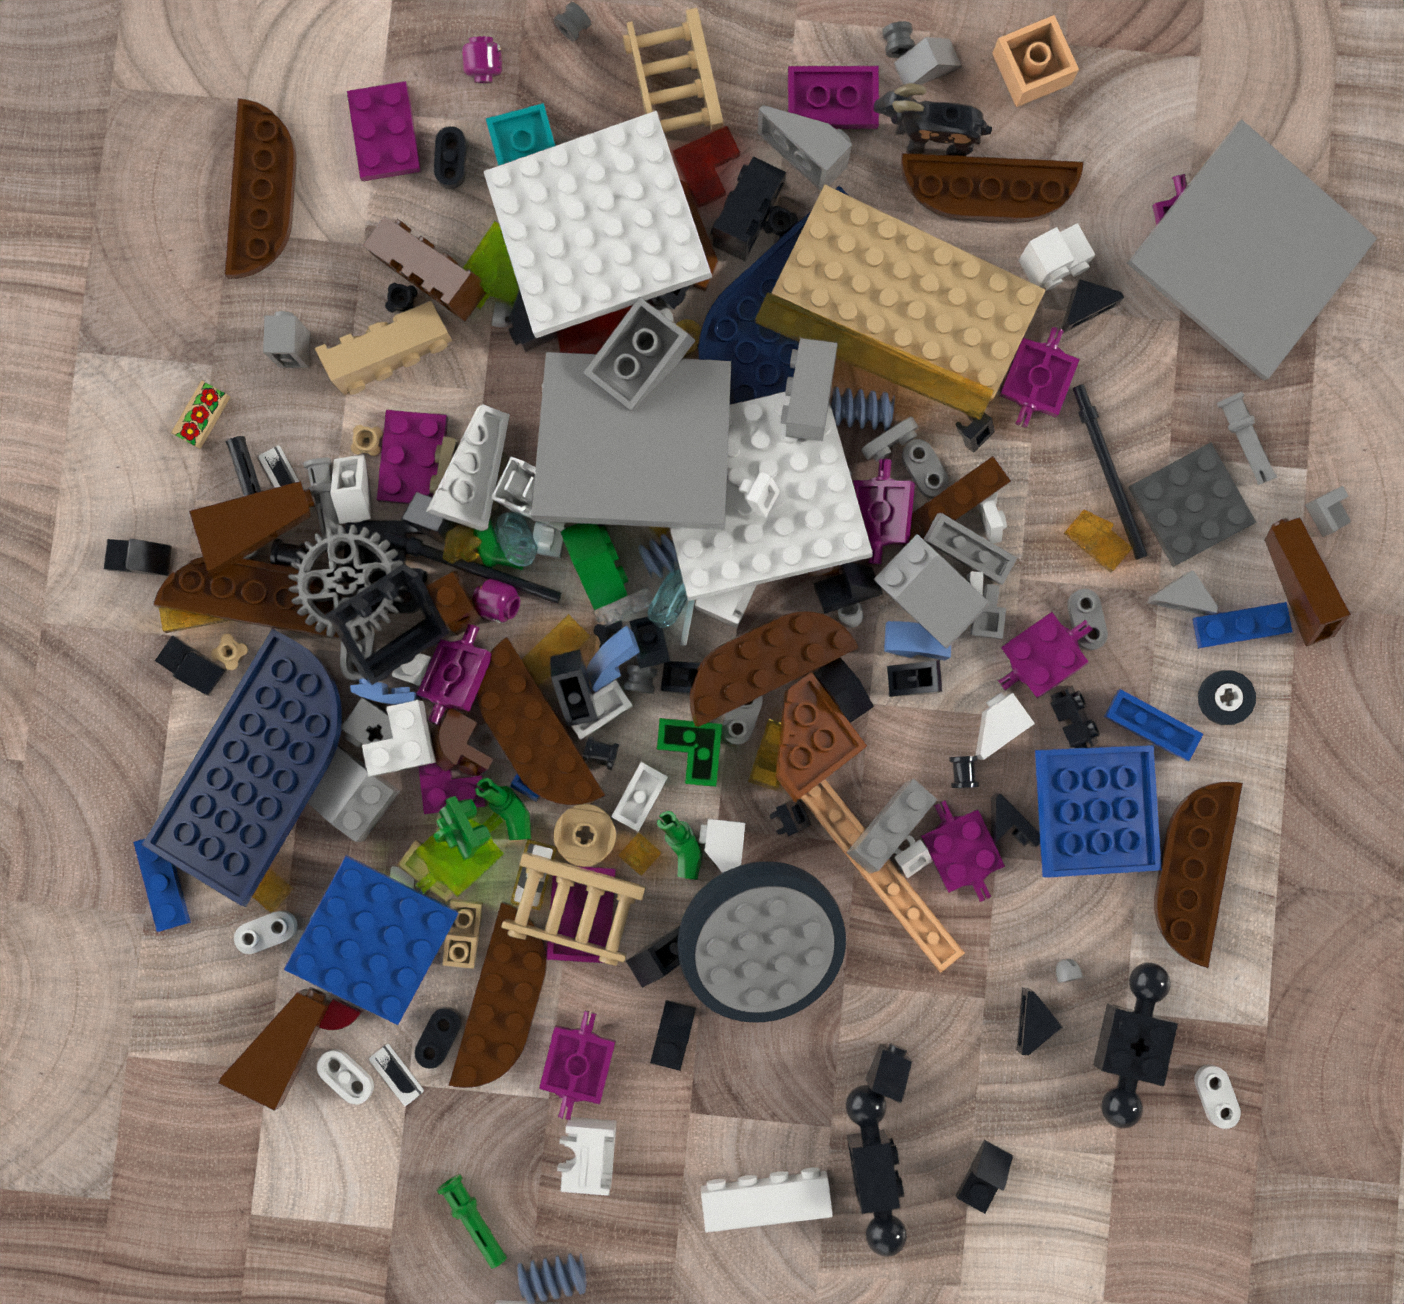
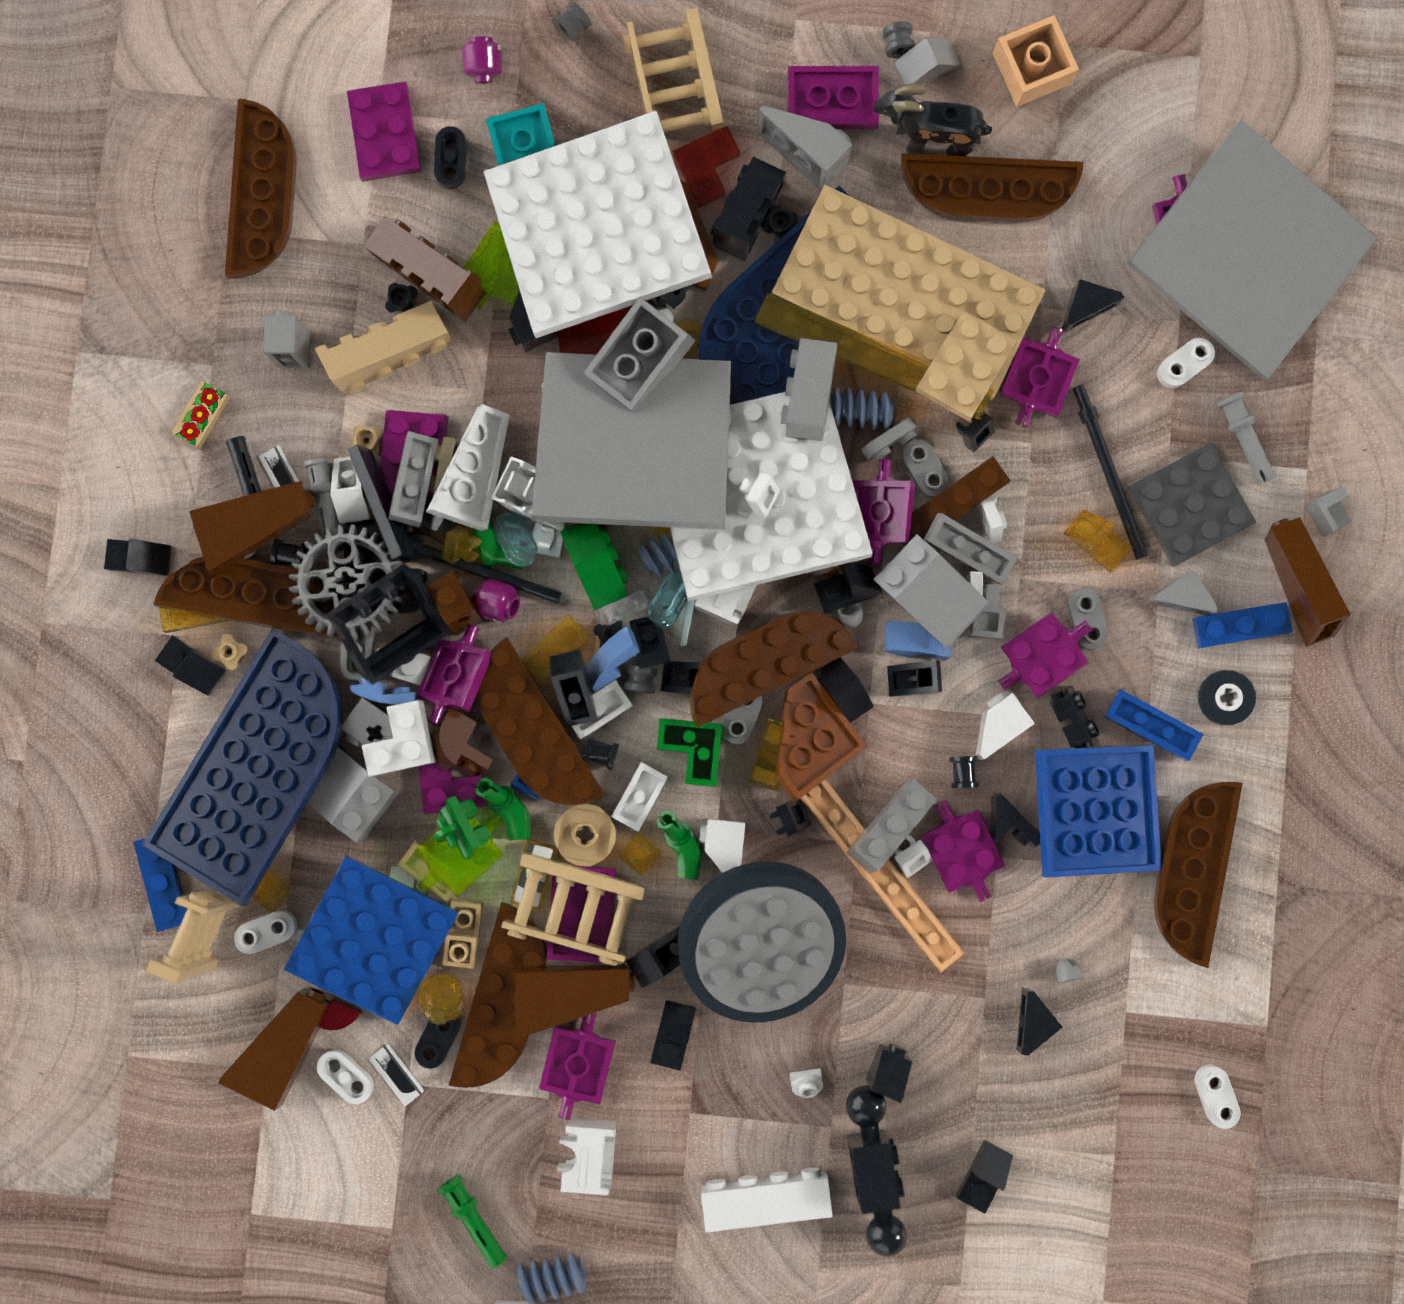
(191, 948): none -> tan fence
(380, 503): none -> black tile
(413, 479): none -> light grey plate
(441, 998): none -> clear yellow wheel
(500, 315): light grey hinge -> none
(564, 993): none -> reddish brown slope
(806, 1082): none -> white plate
(966, 366): none -> tan plate
(1056, 256): white brick -> none
(1150, 1060): black brick -> none
(1187, 362): none -> white plate

